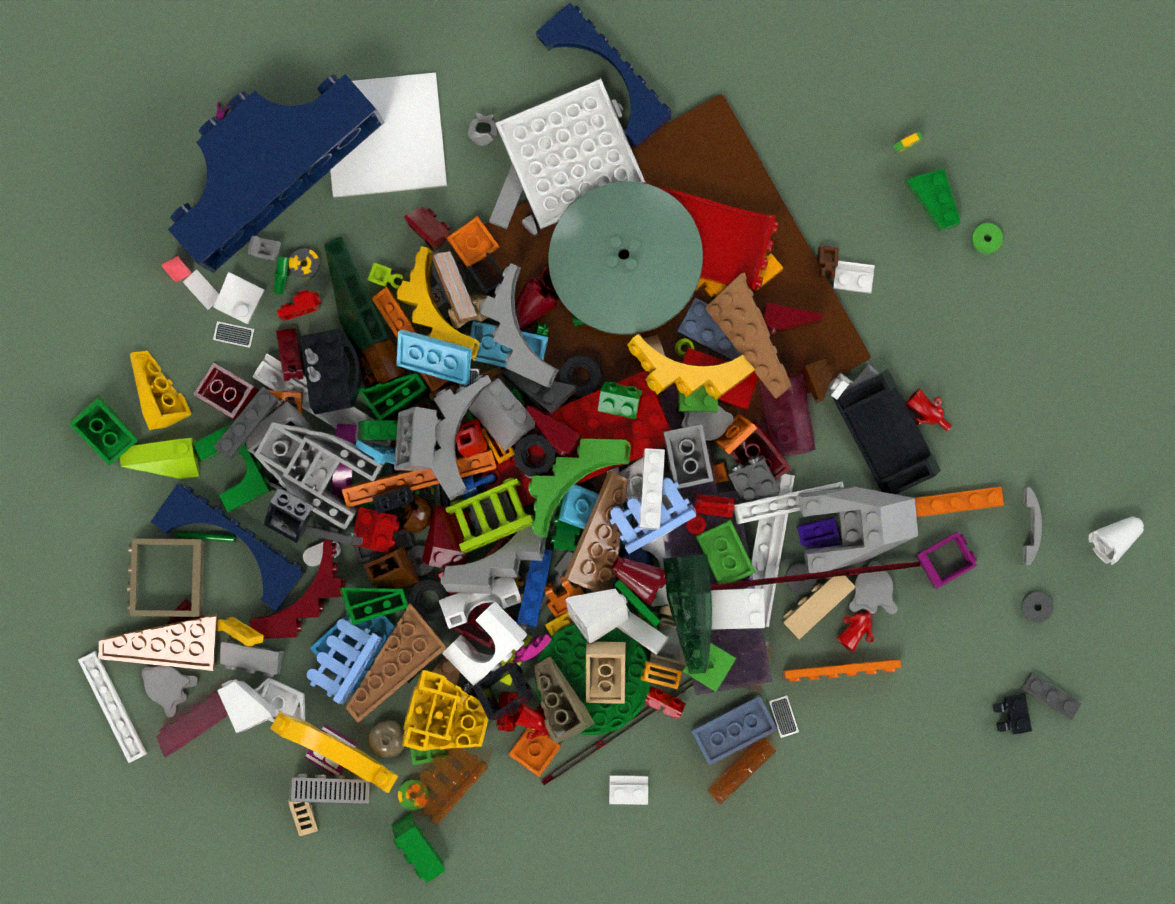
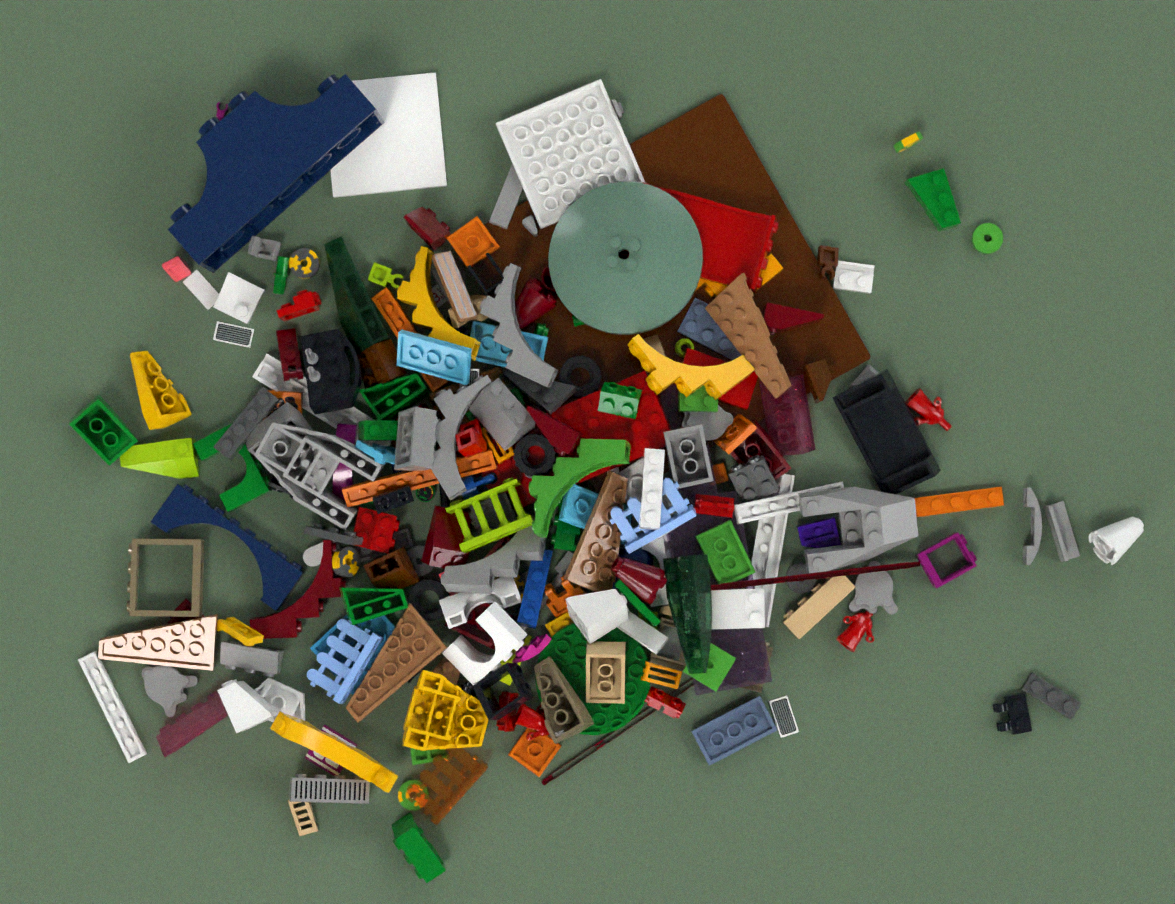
(206, 536): green bar -> none
(225, 391): dark red slope -> none
(276, 519): black window -> none
(346, 561): none -> piece
(386, 739): dark tan cylinder -> none
(416, 515): reddish brown cylinder -> none
(482, 139): light grey piece -> none
(572, 30): dark blue arch -> none
(628, 789): white plate -> none
(696, 525): red plate -> none
(741, 770): clear orange fence -> none
(834, 670): orange plate -> none
(839, 385): white bracket -> none
(1045, 610): dark grey piece -> none
(1061, 531): none -> light grey panel

